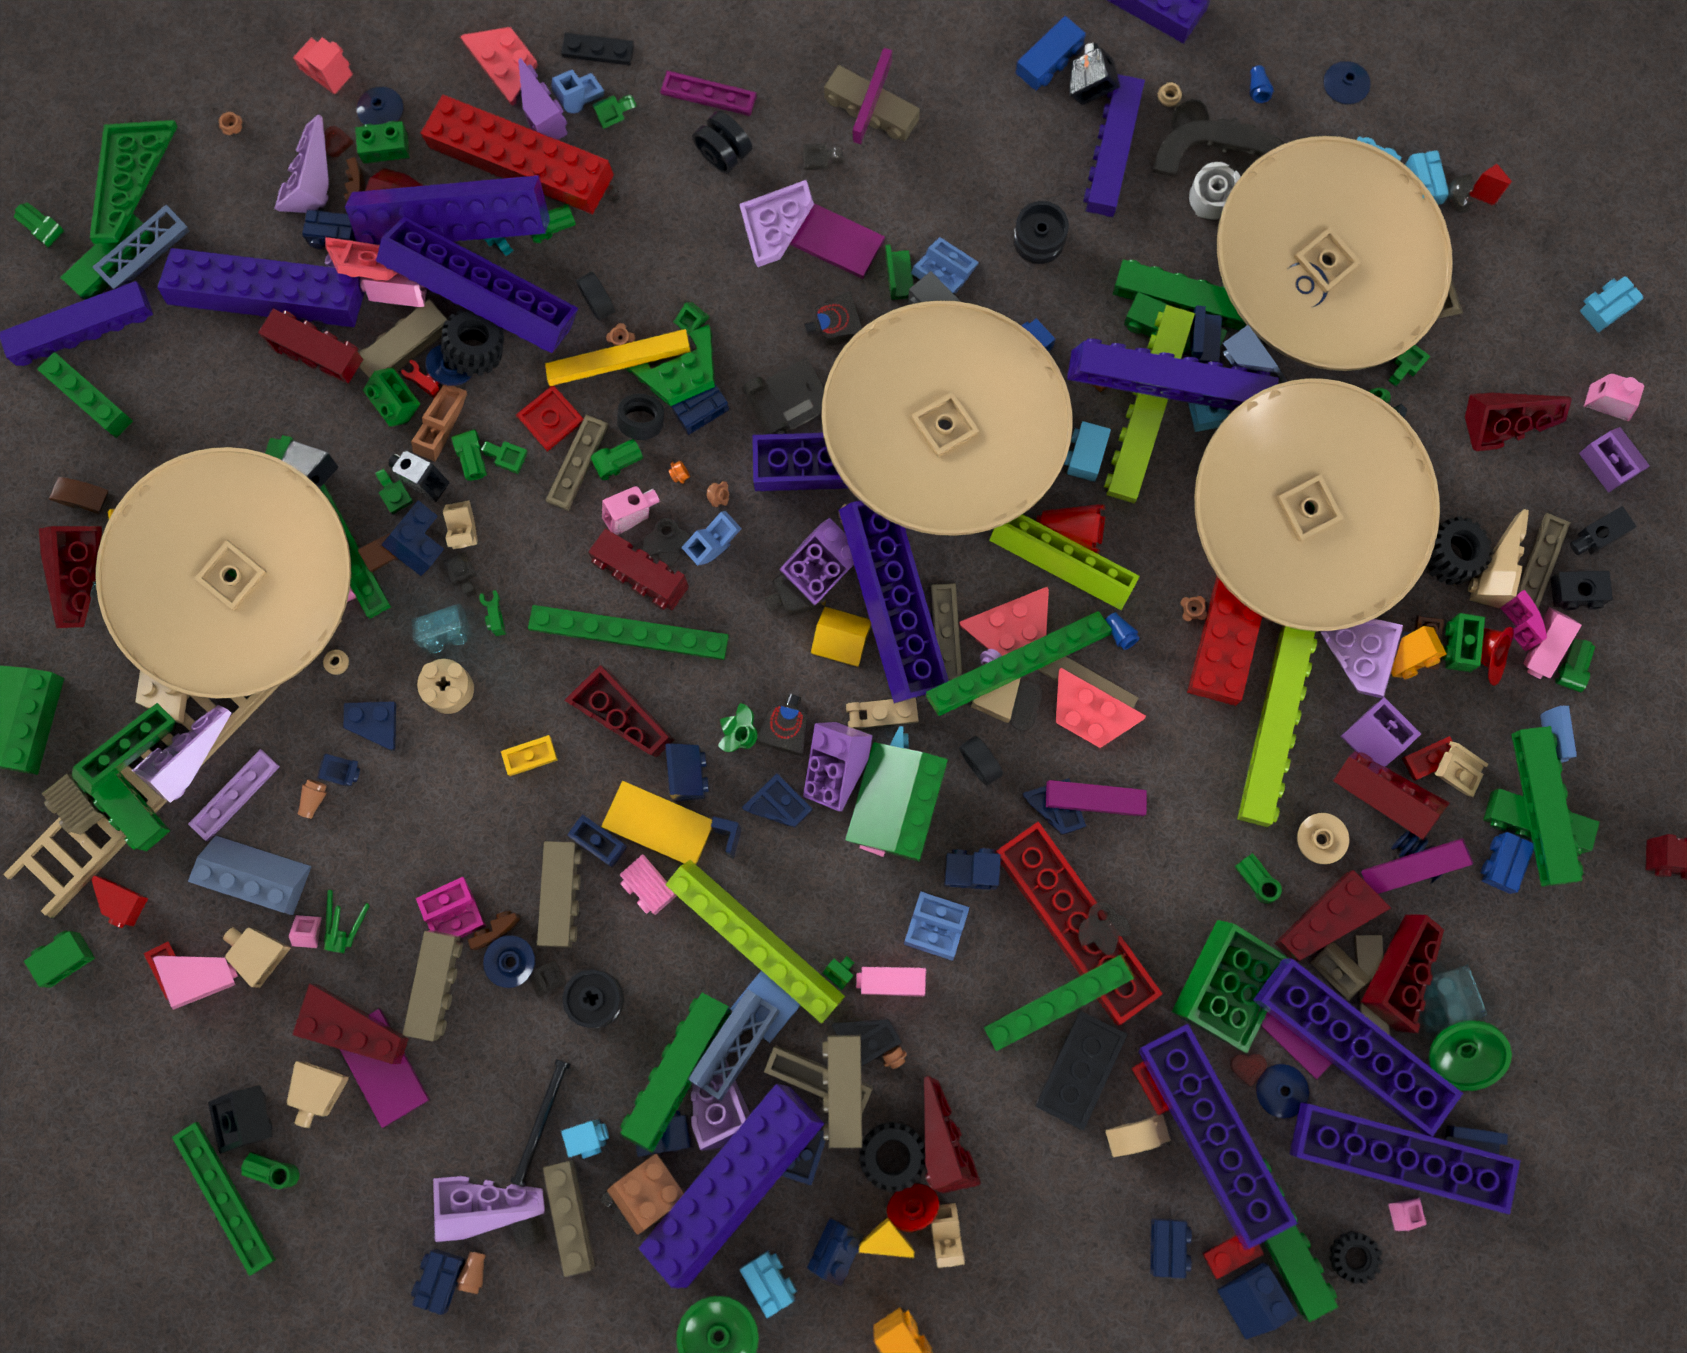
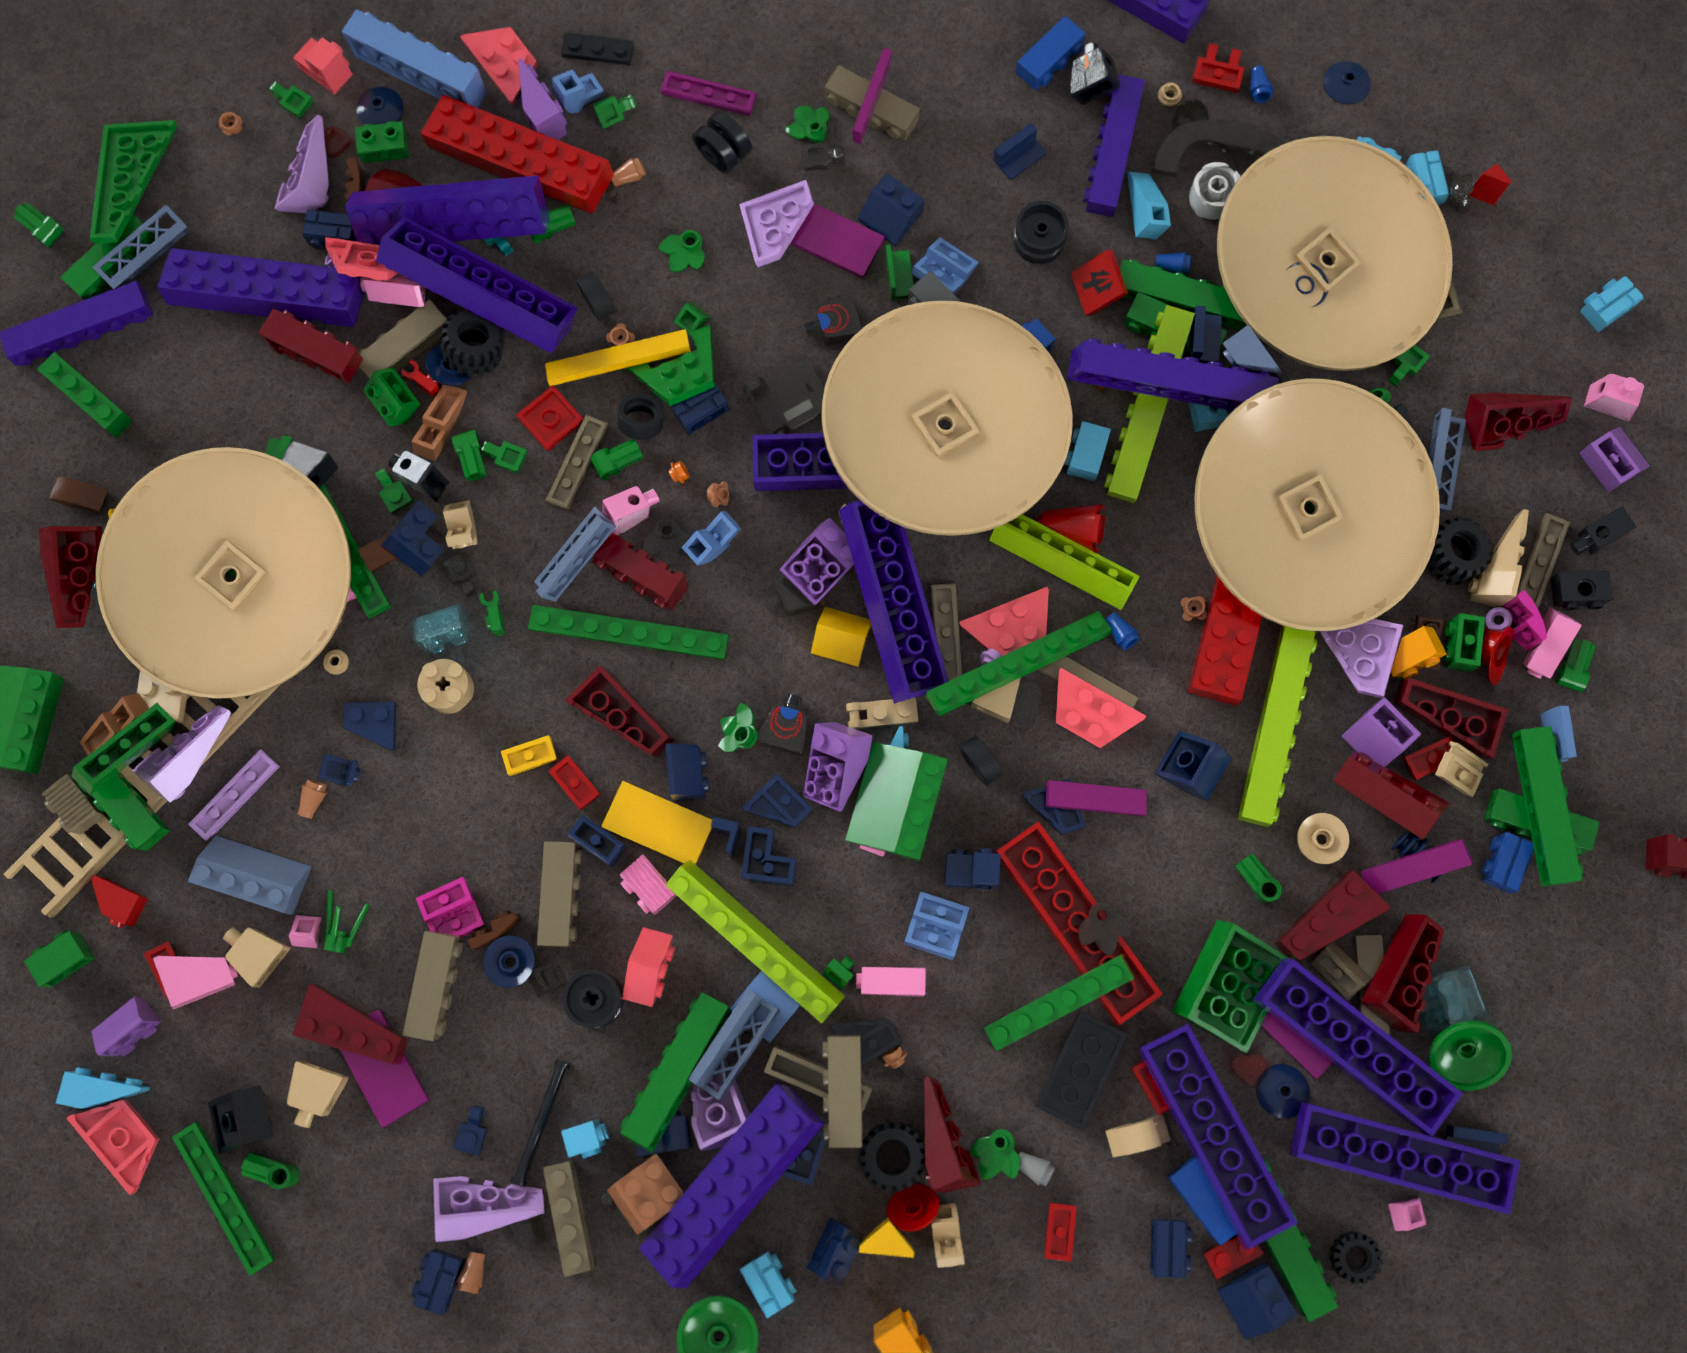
(87, 1091): none -> medium azure slope
(112, 722): none -> nougat slope
(119, 1140): none -> coral wing
(124, 1028): none -> medium lavender slope
(292, 100): none -> green plate
(413, 60): none -> medium blue brick
(471, 1135): none -> dark blue plate
(574, 554): none -> sand blue fence
(574, 783): none -> red plate
(629, 172): none -> nougat cone
(648, 967): none -> coral brick
(682, 254): none -> green plate
(761, 865): none -> dark blue brick
(809, 124): none -> green plate
(891, 209): none -> dark blue slope
(996, 1159): none -> green plate
(1019, 152): none -> dark blue panel
(1036, 1168): none -> light grey cone
(1060, 1232): none -> red plate
(1099, 282): none -> red tile
(1148, 206): none -> medium azure slope
(1174, 262): none -> blue cone
(1193, 764): none -> dark blue slope
(1199, 1196): none -> blue brick
(1219, 74): none -> red plate
(1437, 452): none -> sand blue fence
(1463, 718): none -> dark red wedge
(1498, 611): none -> lavender plate

